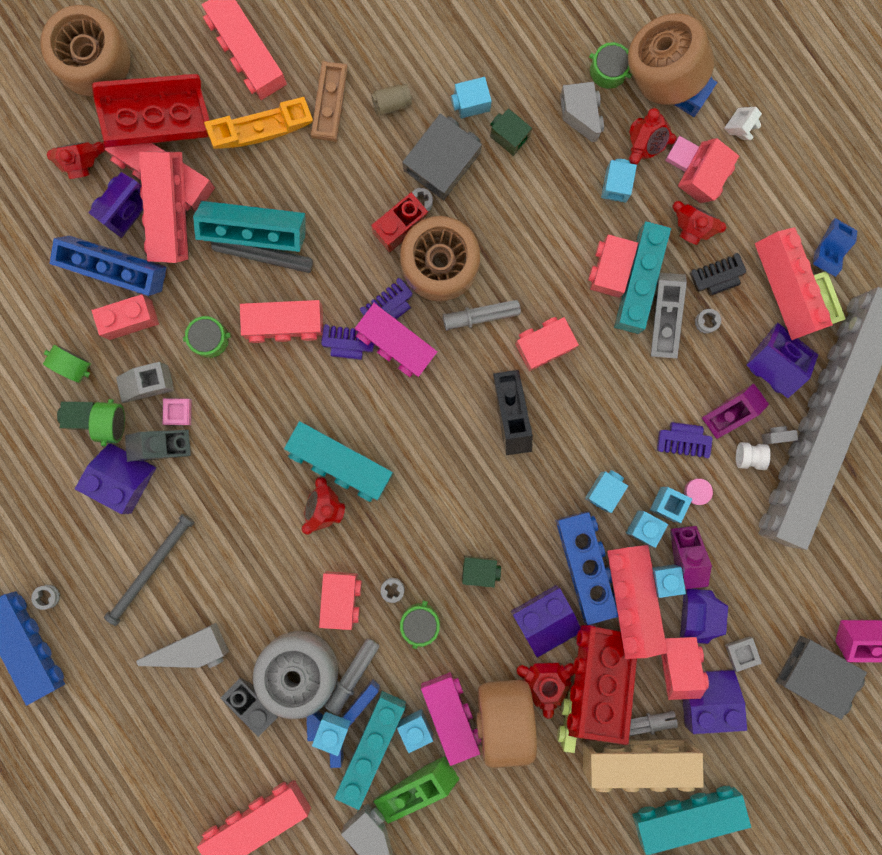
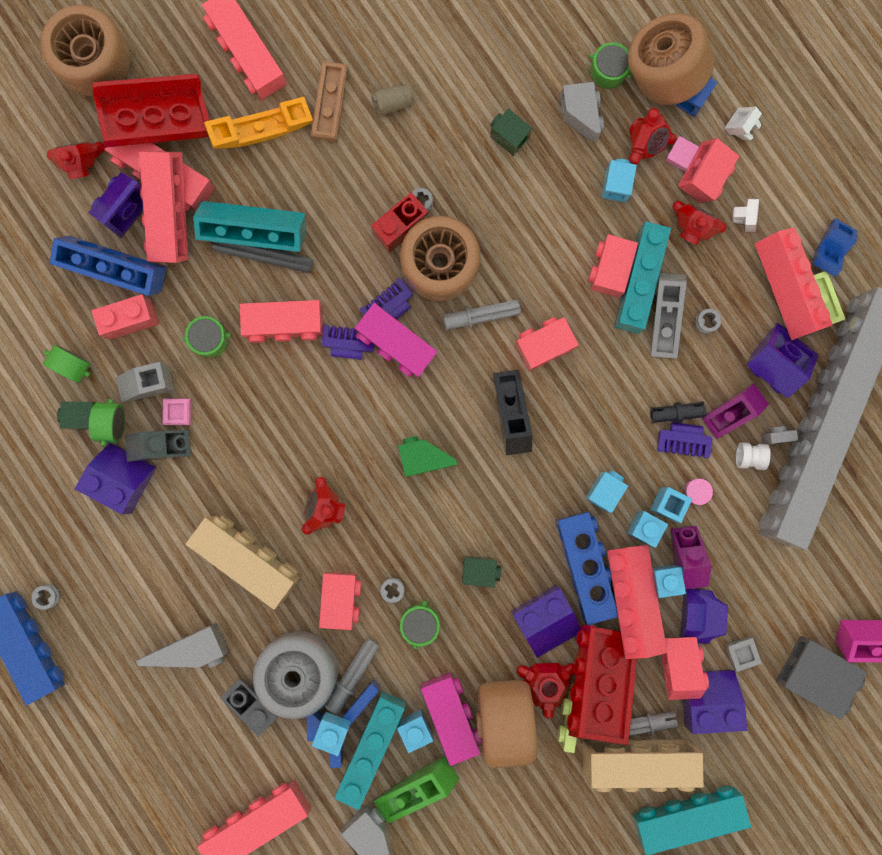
(114, 616): dark grey bar -> none
(244, 560): none -> tan brick
(339, 461): teal brick -> none
(422, 457): none -> green slope
(442, 156): dark grey brick -> none
(471, 97): medium azure brick -> none
(677, 412): none -> black pin
(719, 282): black piece -> none
(747, 215): none -> white tile

